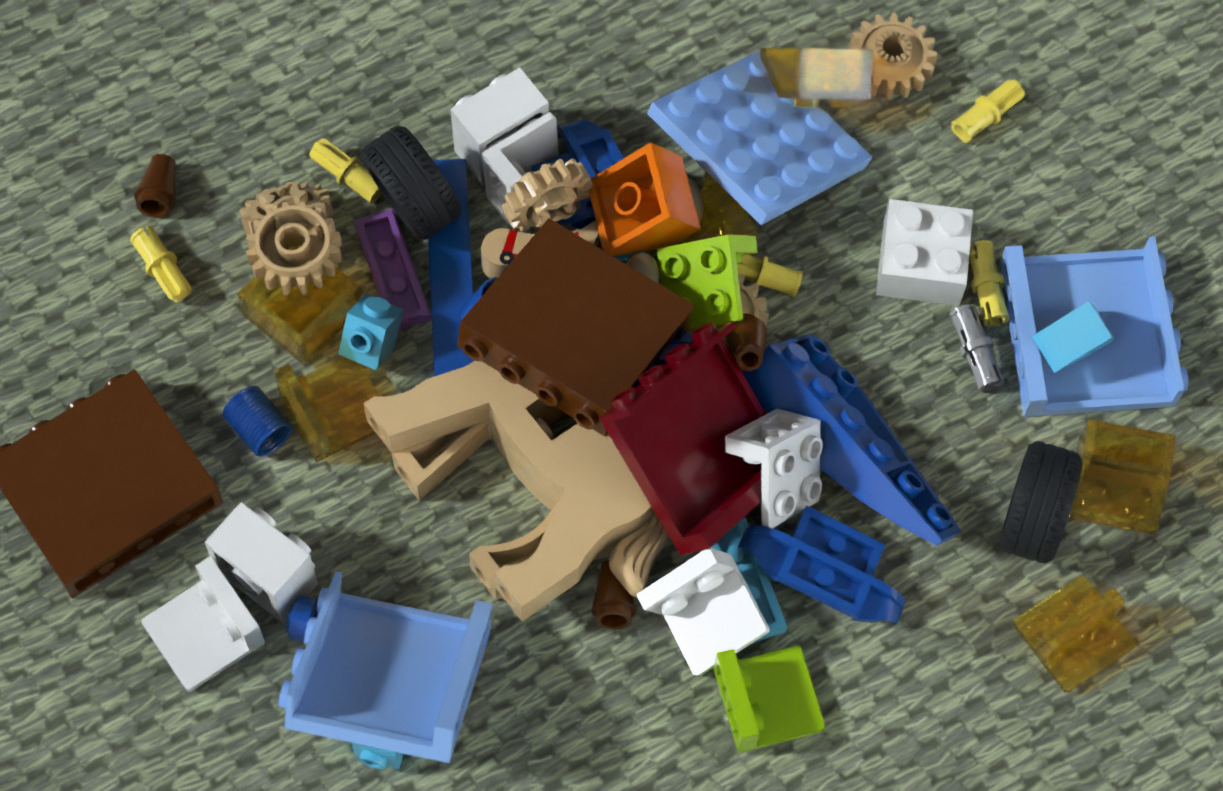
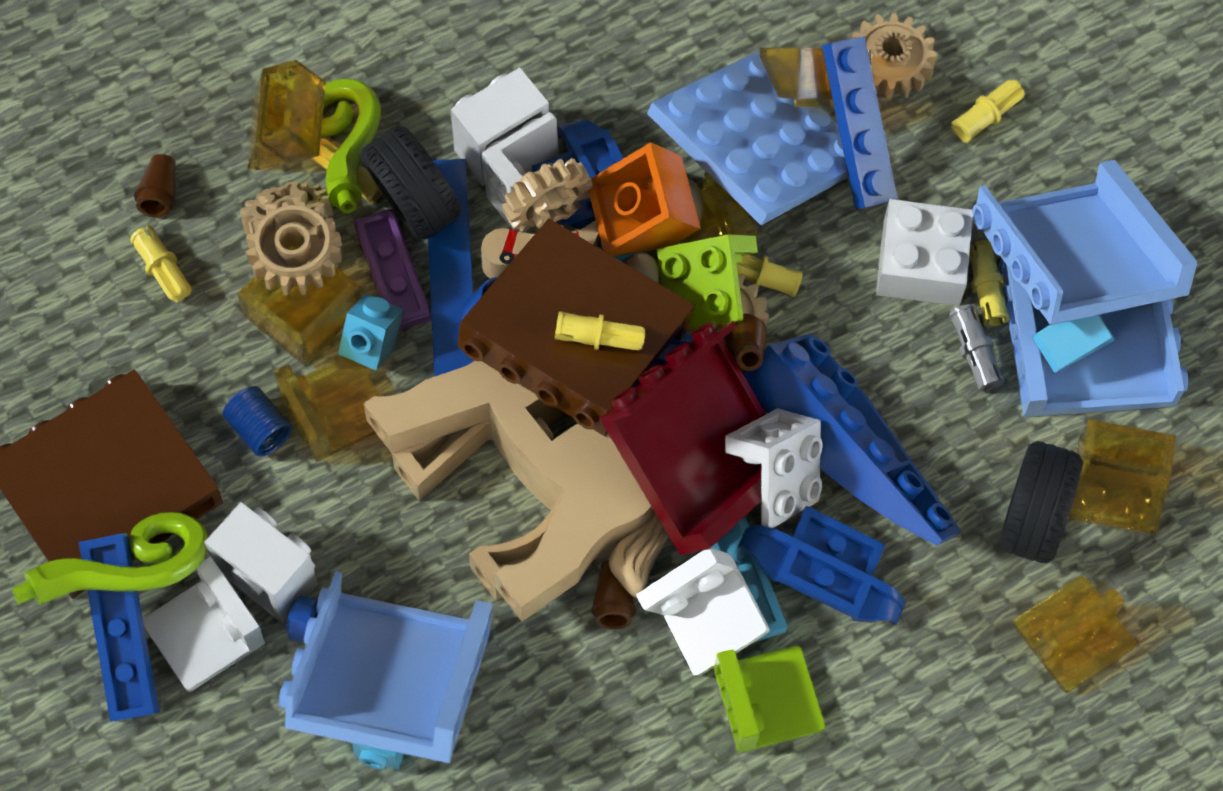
(71, 575): none -> lime plant
(120, 636): none -> blue plate
(286, 116): none -> clear yellow slope
(341, 173): none -> lime plant
(596, 331): none -> light yellow axle
(859, 122): none -> plate
(1087, 247): none -> light blue panel

